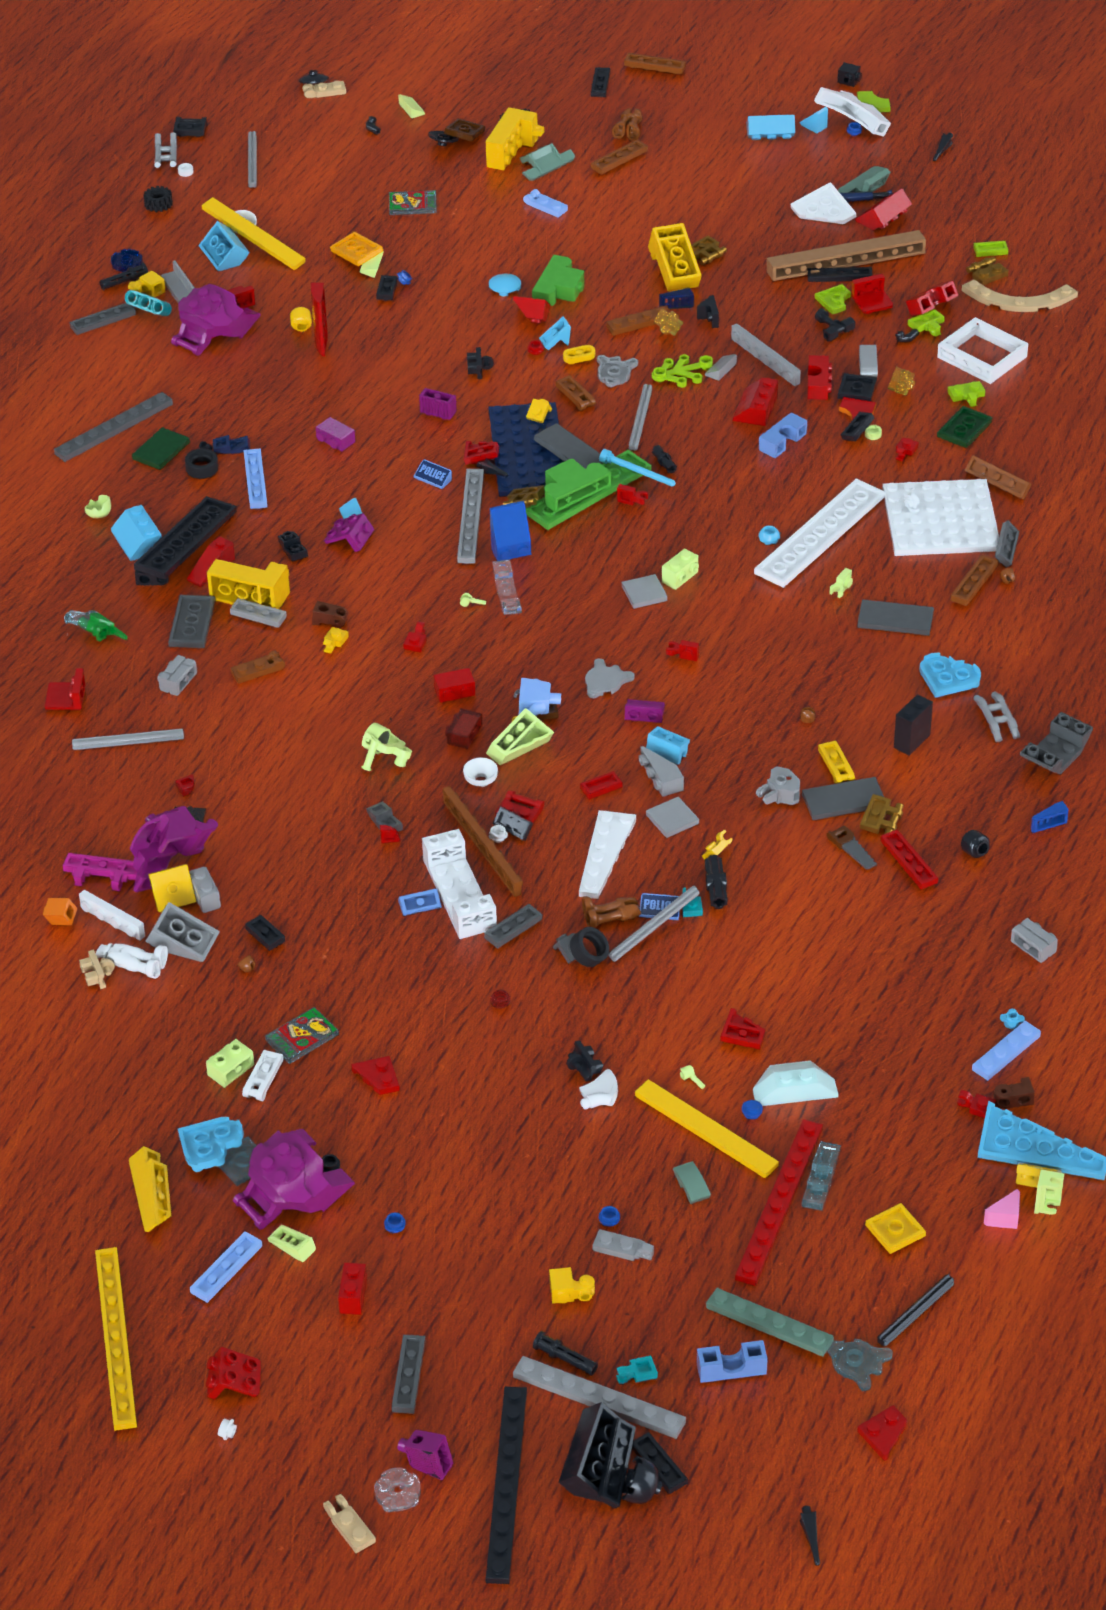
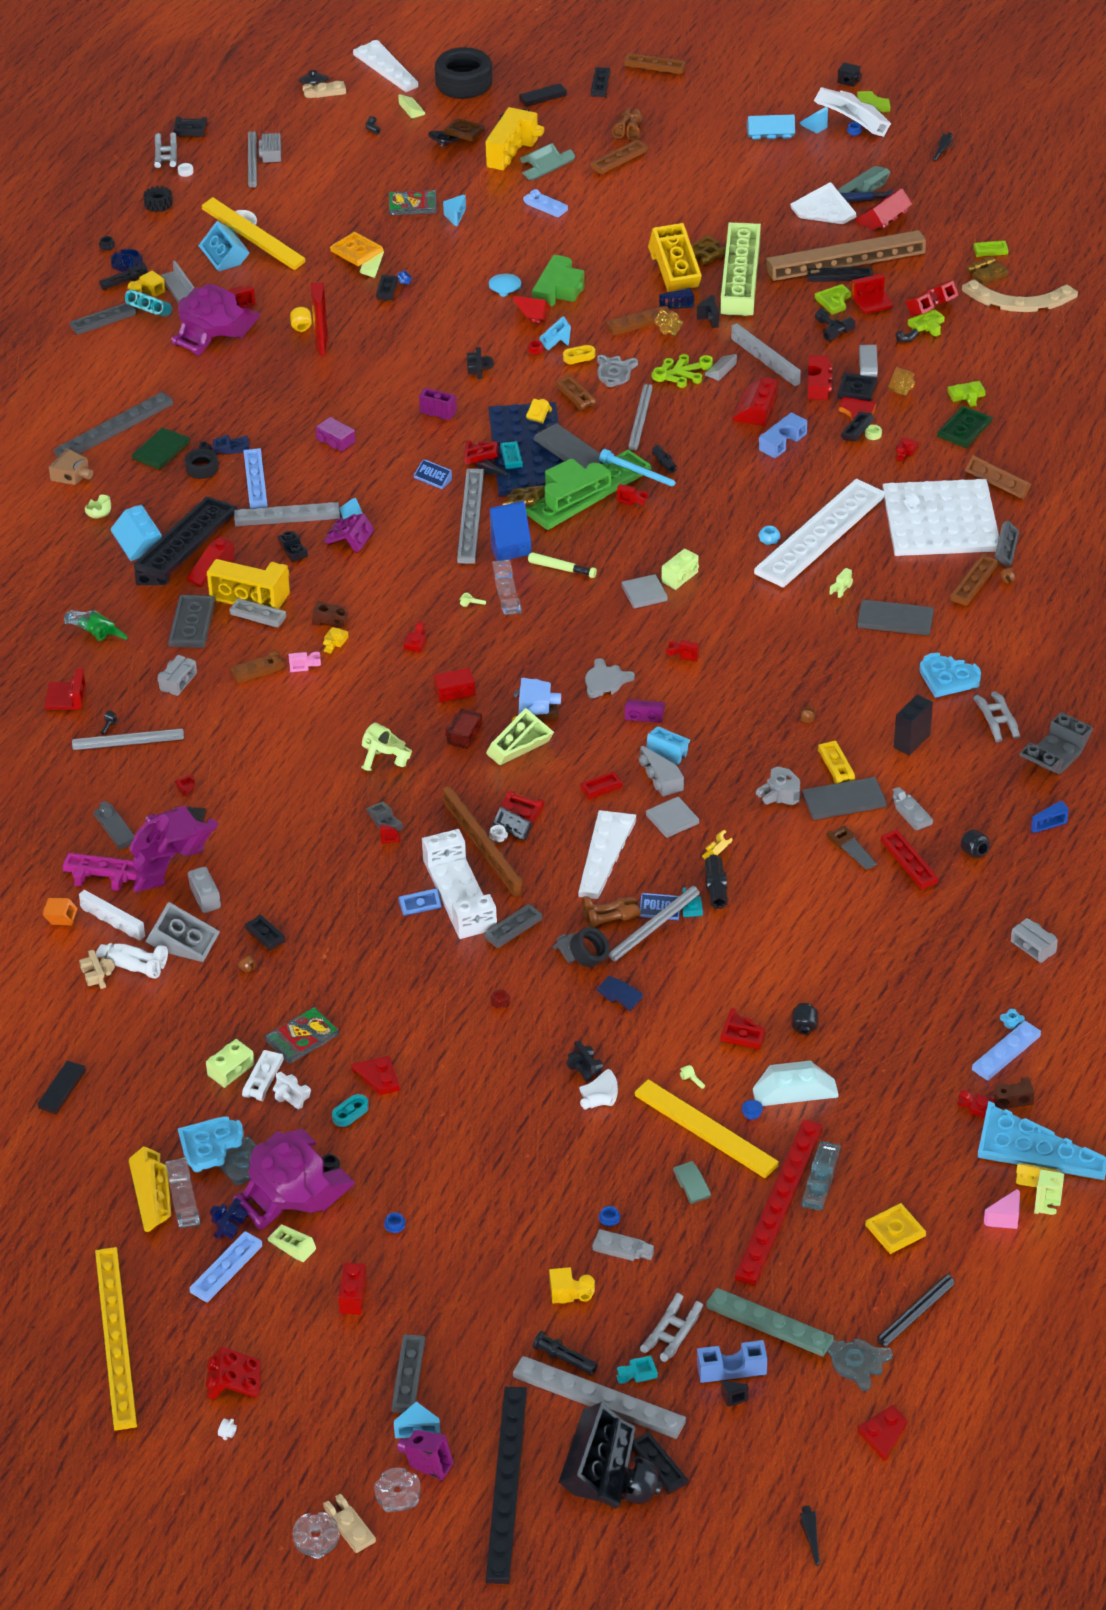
(61, 1087): none -> black tile
(70, 468): none -> medium nougat torso
(106, 243): none -> black plate
(111, 719): none -> black hand
(114, 825): none -> dark grey hinge
(172, 886): yellow plate -> none
(182, 1193): none -> clear slope
(225, 1225): none -> clear blue hips
(270, 147): none -> light grey brick
(286, 514): none -> light grey plate
(288, 1089): none -> white hips
(301, 661): none -> bright pink plate
(318, 1545): none -> clear plate
(348, 1112): none -> teal plate
(383, 62): none -> white wing
(416, 1418): none -> medium azure slope
(454, 209): none -> medium azure slope
(463, 72): none -> black tyre
(480, 768): white piece -> none
(511, 455): none -> teal plate
(543, 94): none -> black tile
(560, 564): none -> yellowish green piece
(618, 990): none -> dark blue slope
(669, 1318): none -> light grey piece
(734, 1393): none -> black slope
(740, 269): none -> yellowish green brick
(804, 1018): none -> black head
(876, 812): pearl gold plate -> none
(911, 810): none -> light grey hinge
(949, 353): white window -> none

